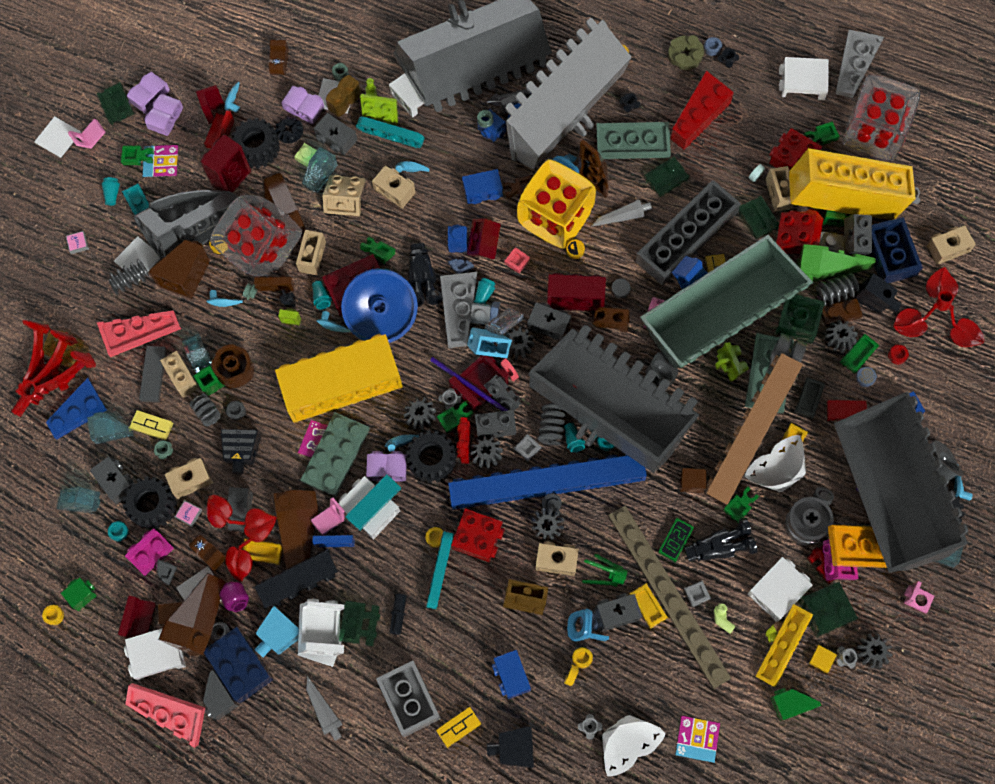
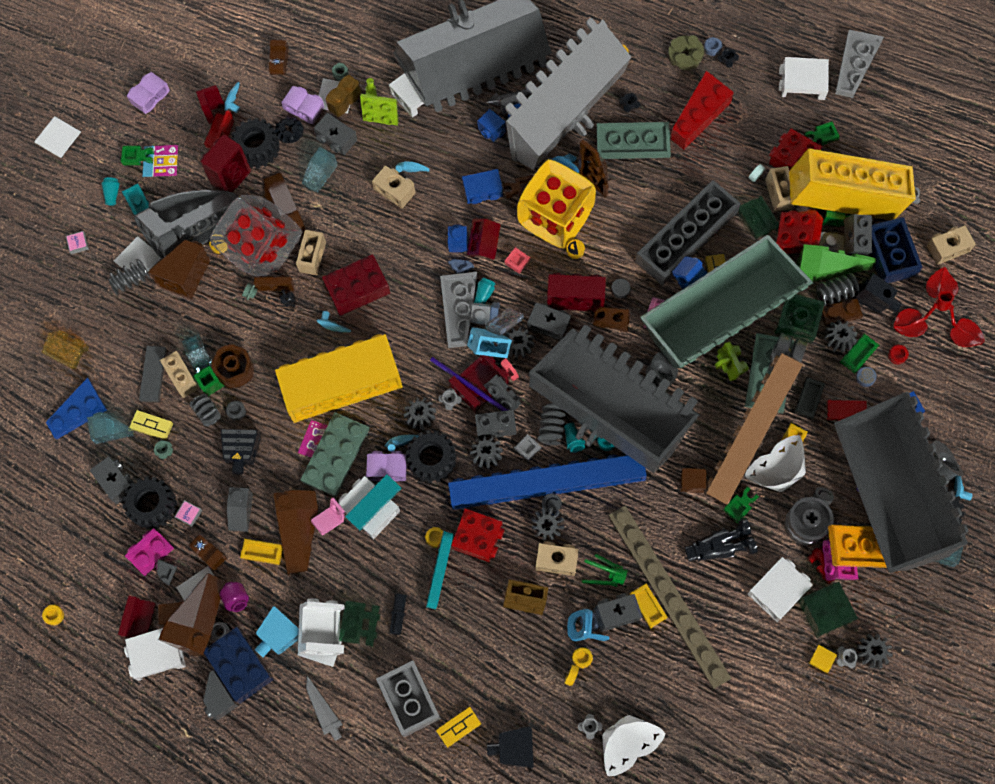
(40, 373): red piece -> none
(79, 500): clear light blue slope -> none
(79, 593): green brick -> none
(89, 136): bright pink bracket -> none
(115, 103): clear green plate -> none
(118, 531): teal tile -> none
(133, 332): coral wing -> none
(164, 114): lavender brick -> none
(168, 711): coral wing -> none
(200, 478): tan brick -> none
(221, 302): medium azure bar -> none
(257, 527): red plant -> none
(289, 316): lime plate -> none
(296, 578): black brick -> none
(305, 154): yellowish green plate -> none
(321, 298): teal cone -> none
(334, 541): blue tile -> none
(343, 195): tan bracket -> none
(379, 304): blue dish -> none
(381, 251): green plate -> none
(390, 132): teal beam -> none
(421, 273): black piece -> none
(451, 418): green plate -> none
(463, 445): red plate -> none
(485, 113): sand green axle -> none
(511, 674): blue brick -> none
(631, 211): light grey bar -> none
(666, 176): clear green plate -> none
(676, 540): tile -> none
(697, 593): light grey tile -> none
(698, 739): sticker -> none
(720, 618): yellowish green arm -> none
(772, 632): neon yellow arm -> none
(784, 645): yellow plate -> none
(792, 703): green slope -> none
(881, 117): clear piece -> none
(911, 593): bright pink bracket -> none

